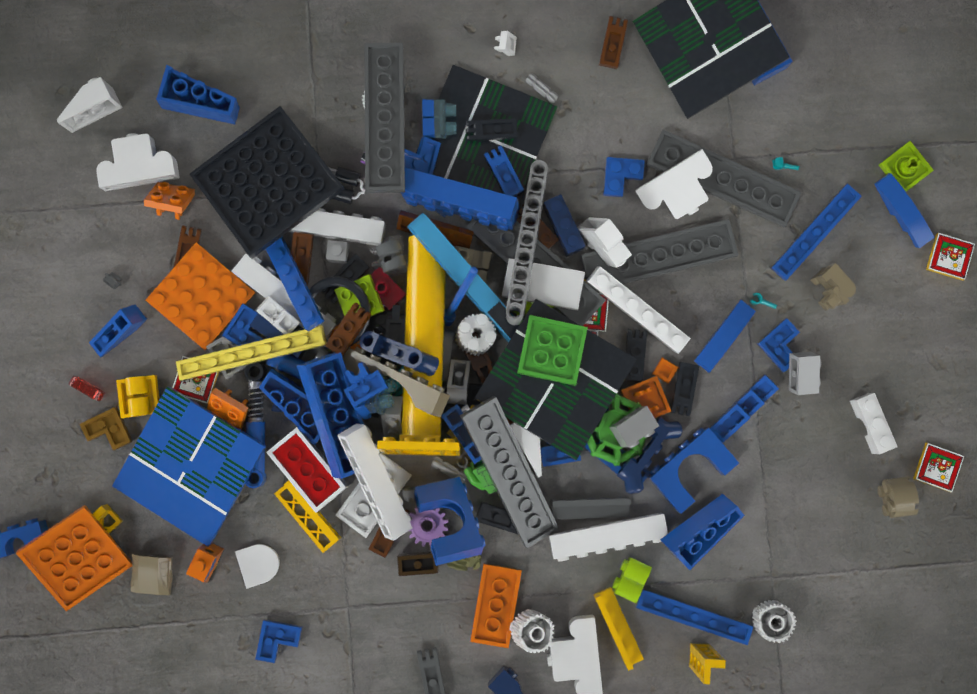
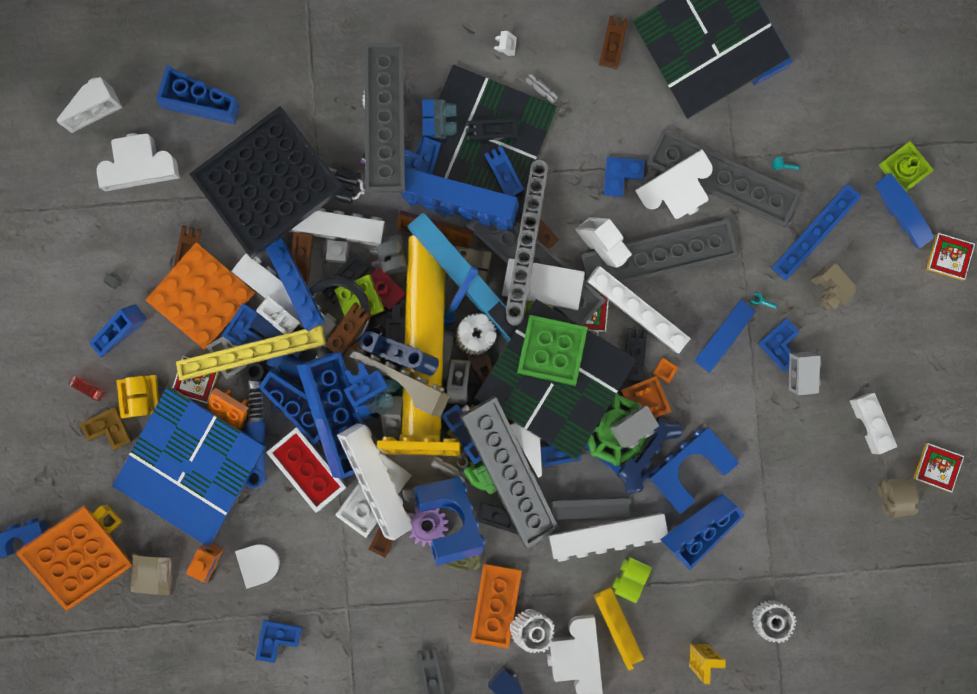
(169, 198): orange plate -> none
(318, 518): yellow fence -> none
(416, 564): dark brown brick -> none
(563, 225): dark blue brick -> none
(685, 388): black hinge -> none
(694, 616): blue plate -> none
(744, 408): blue slope -> none

